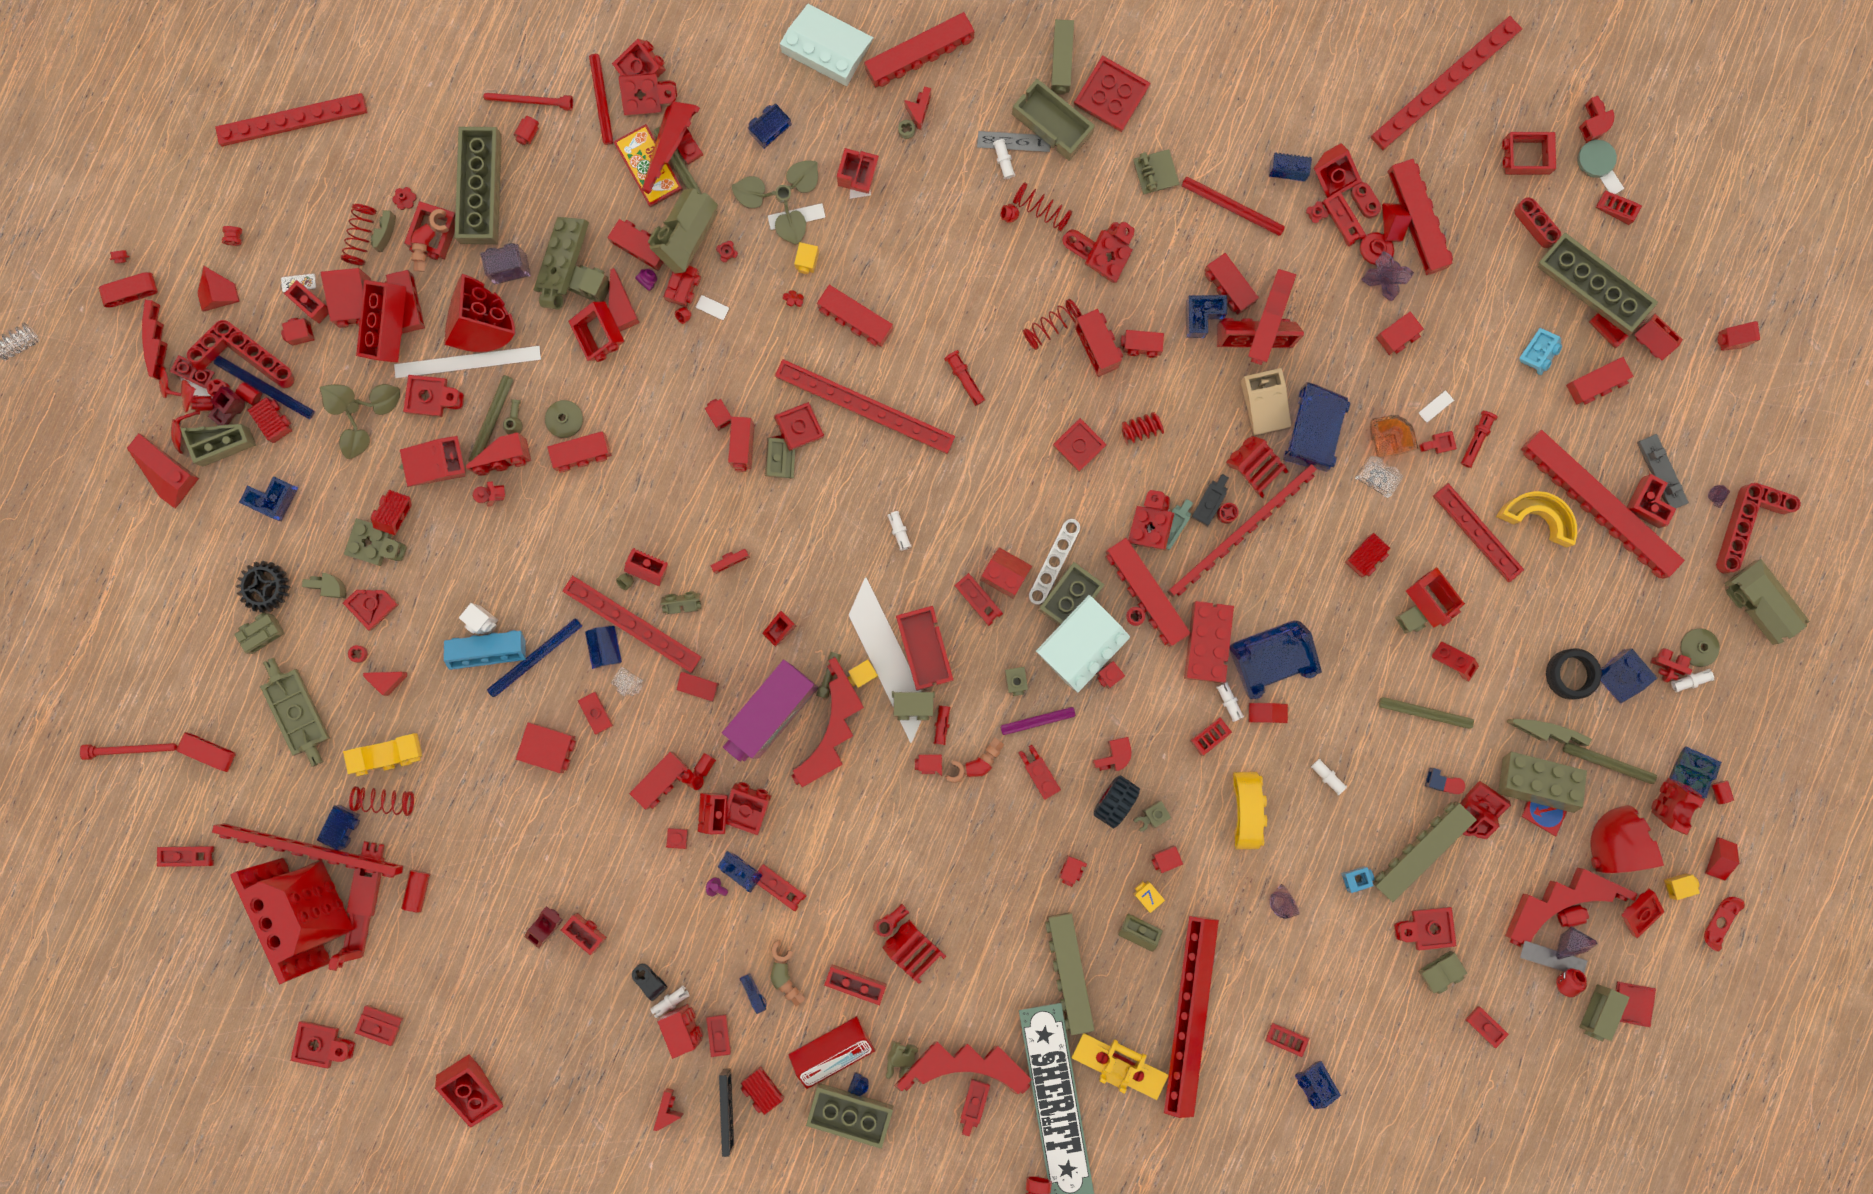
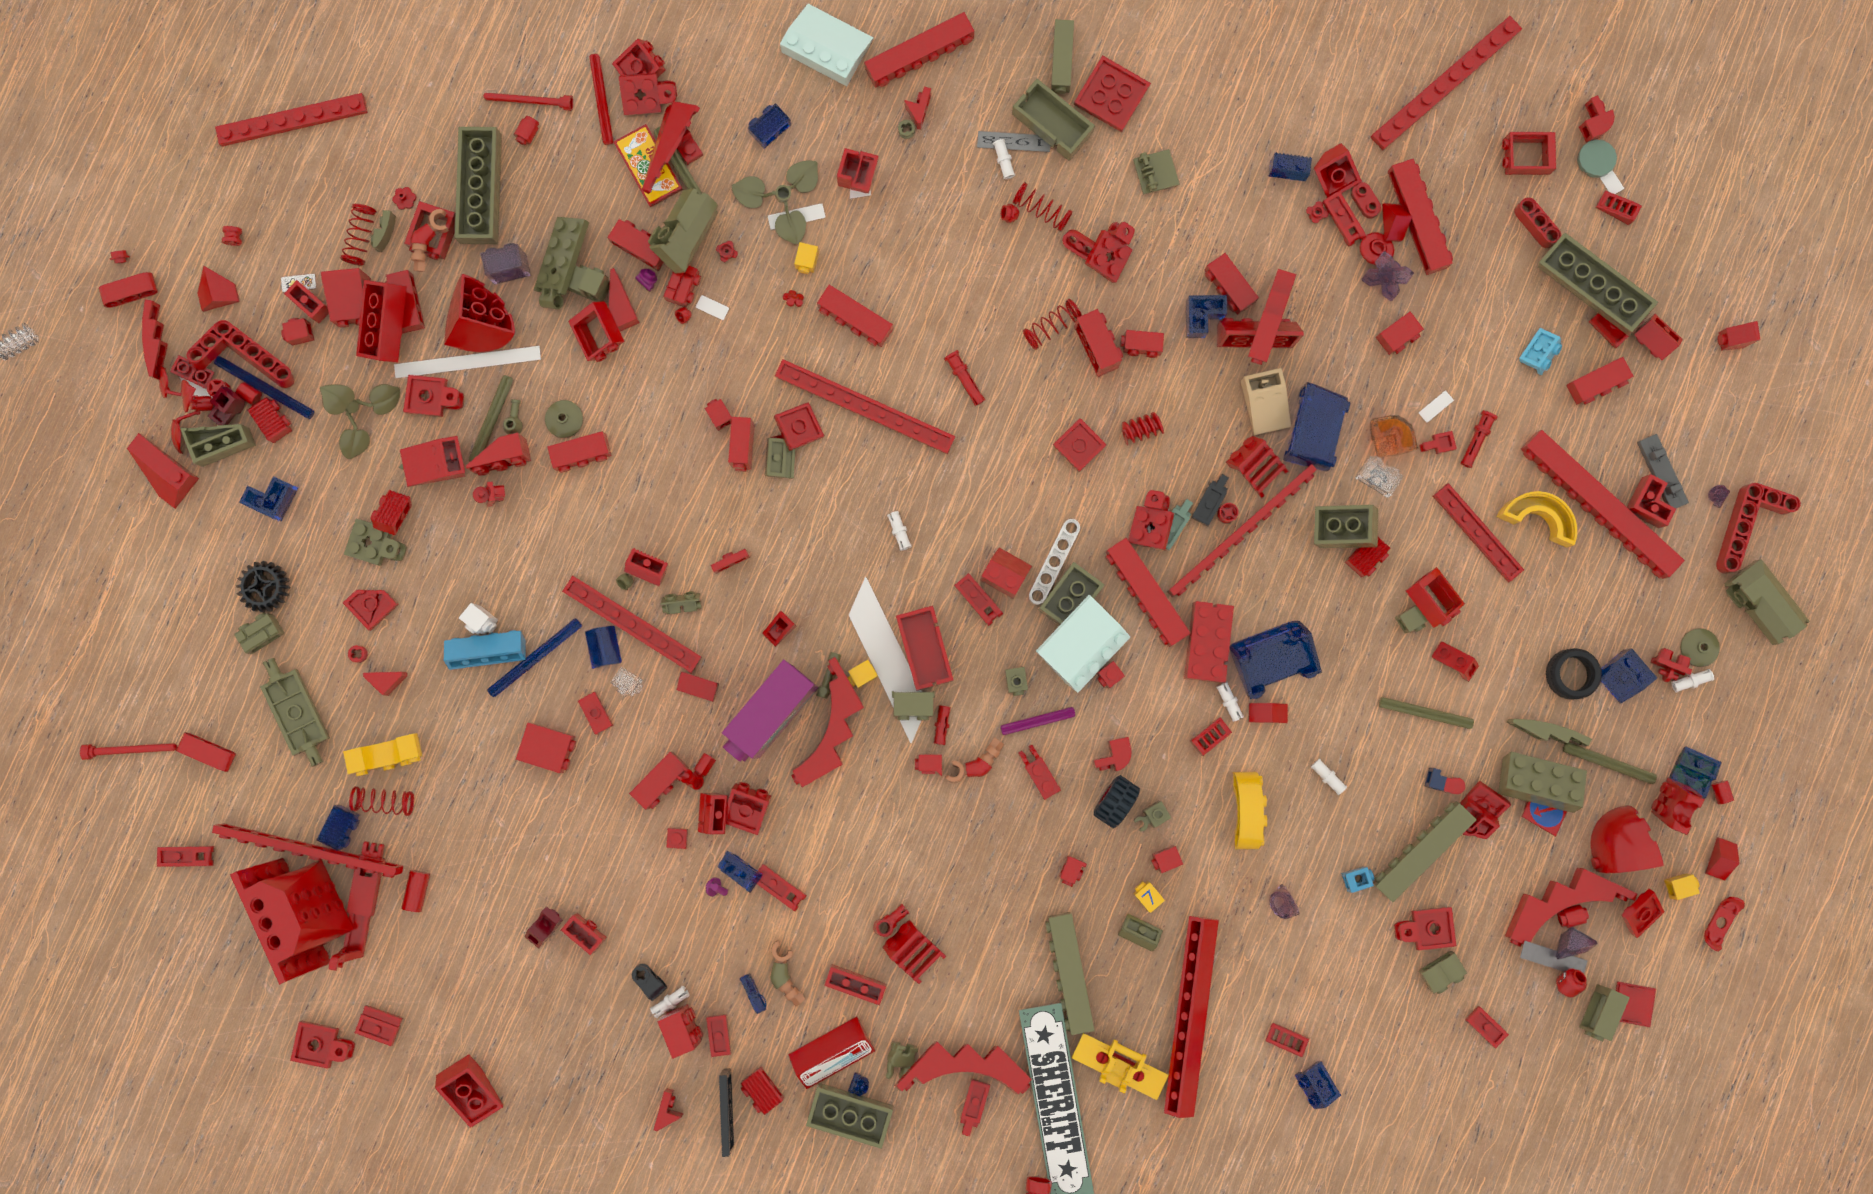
(329, 584): olive brick -> none
(1139, 613): red cone -> none
(1233, 206): red axle -> none
(1346, 526): none -> olive brick

